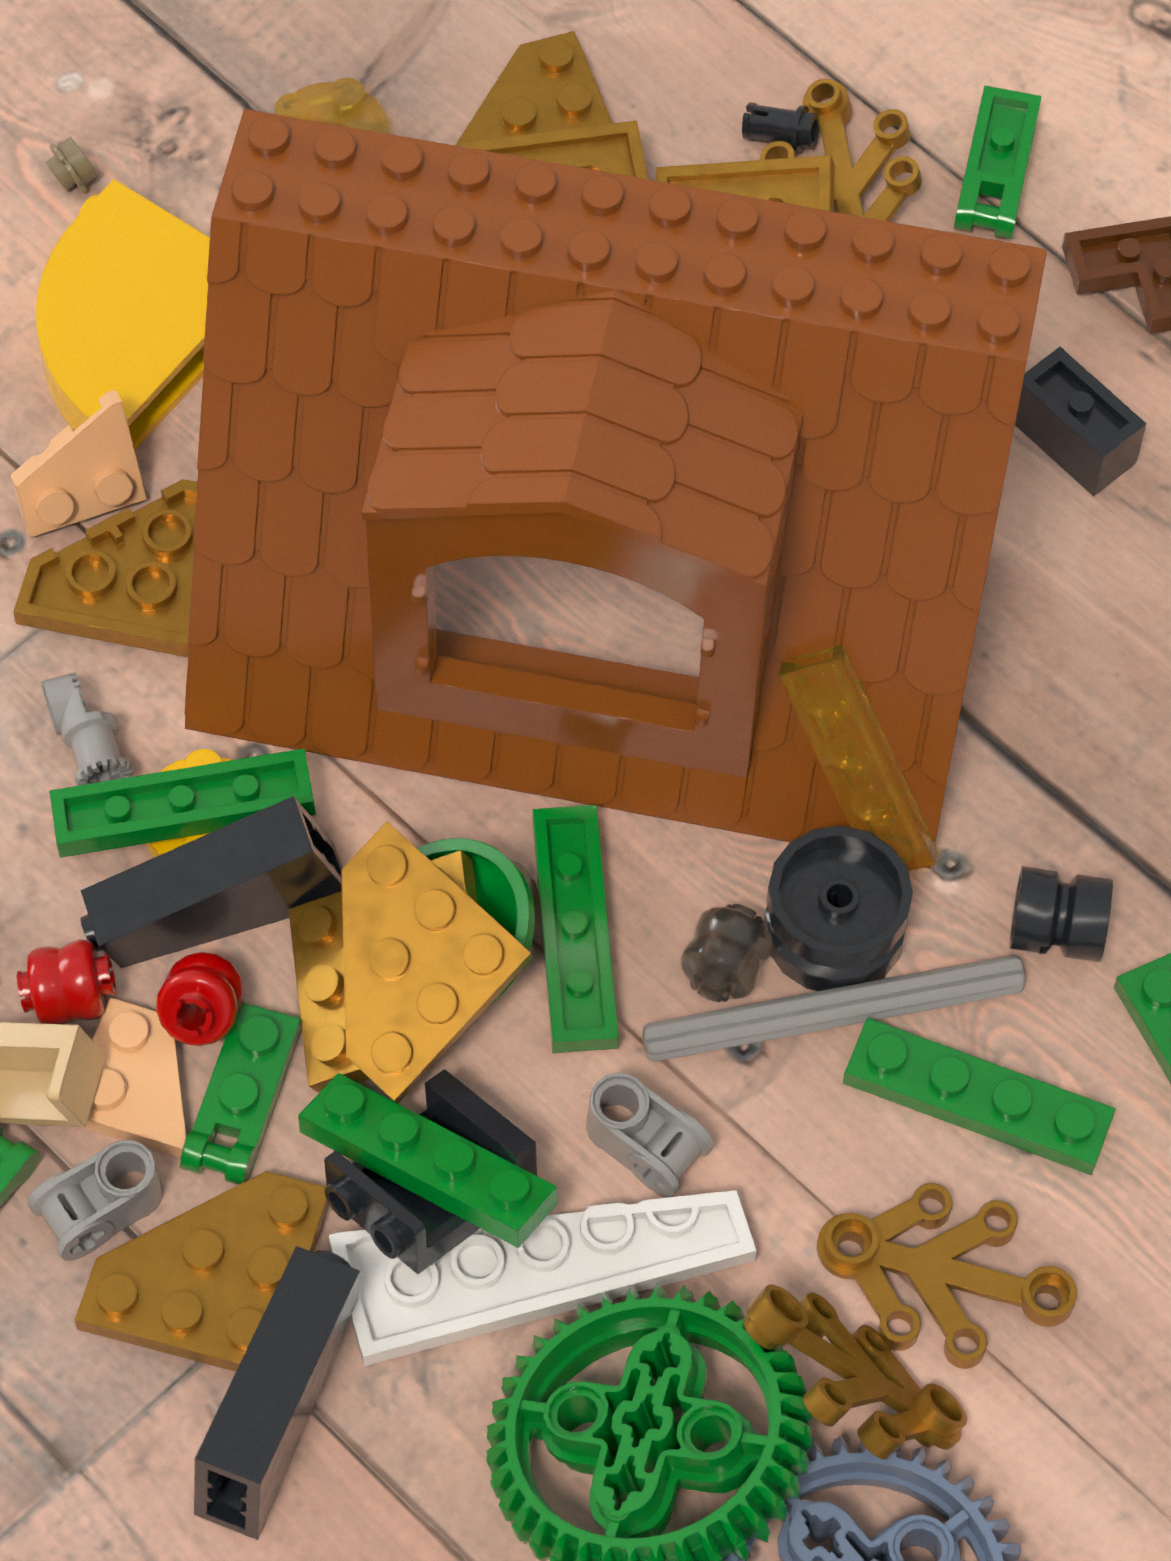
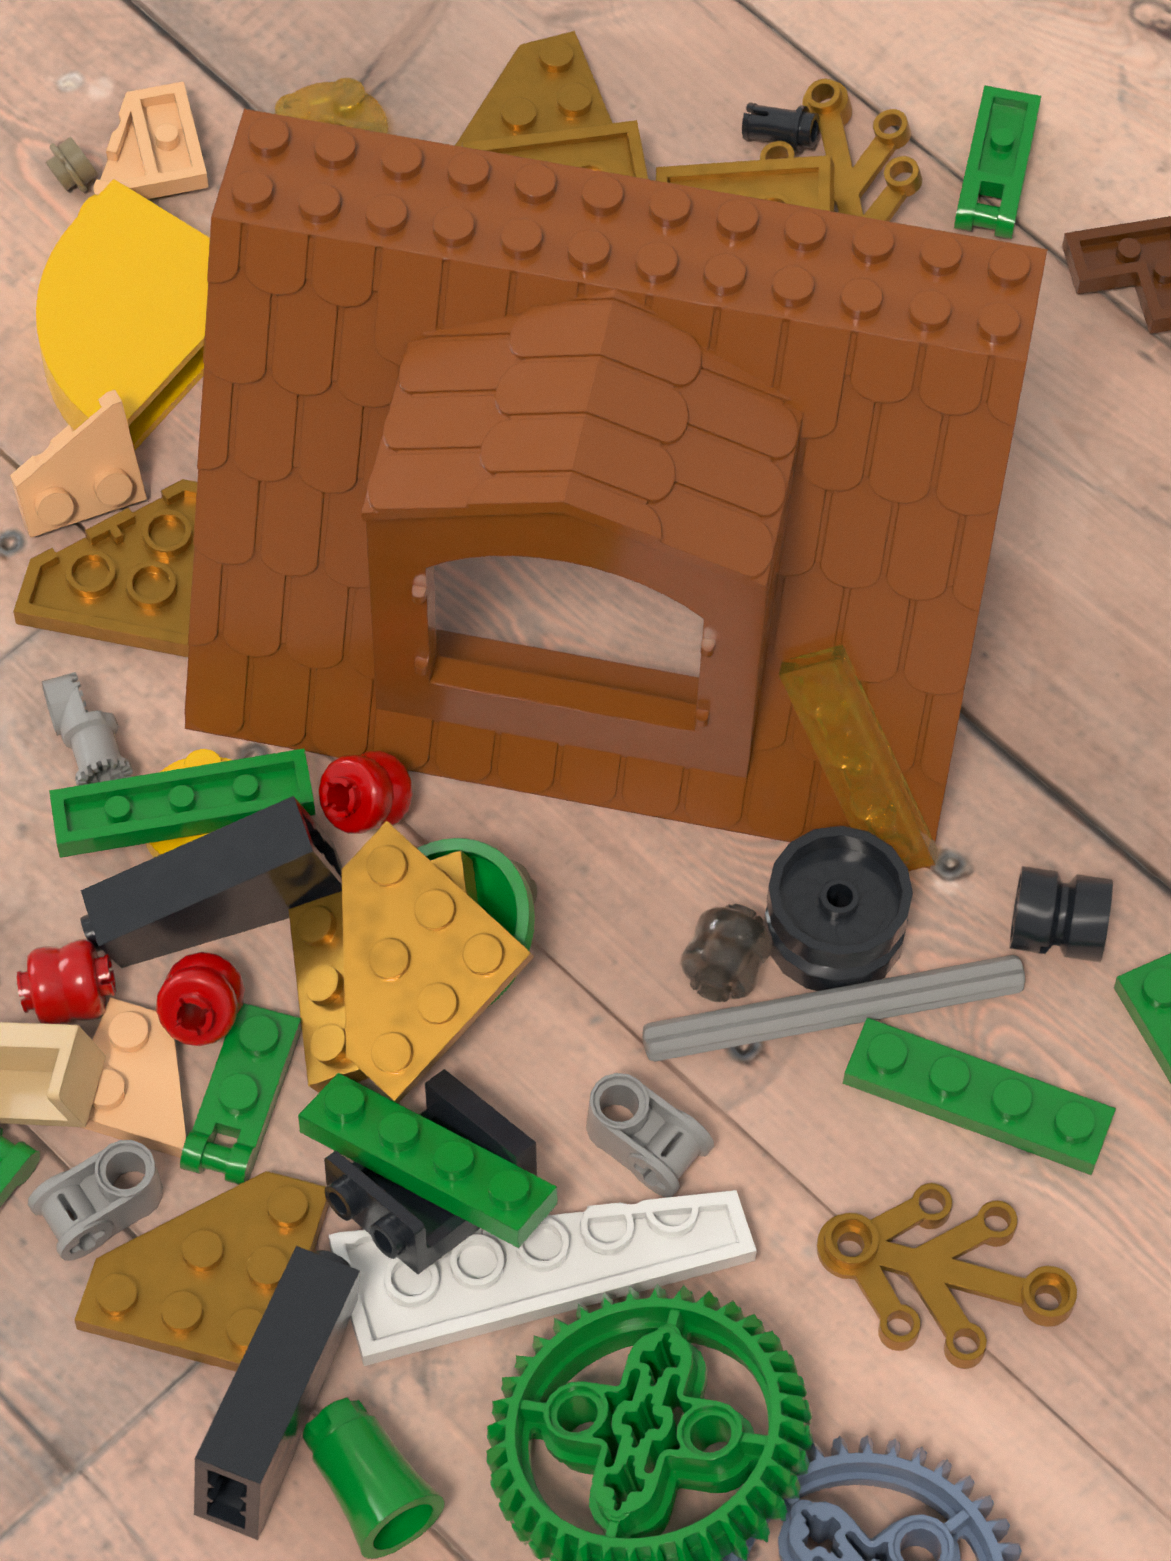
(155, 145): none -> light nougat wing
(365, 791): none -> red piece
(371, 1479): none -> green plant
(574, 929): green plate -> none
(926, 1415): pearl gold plant -> none
(1078, 422): black panel -> none

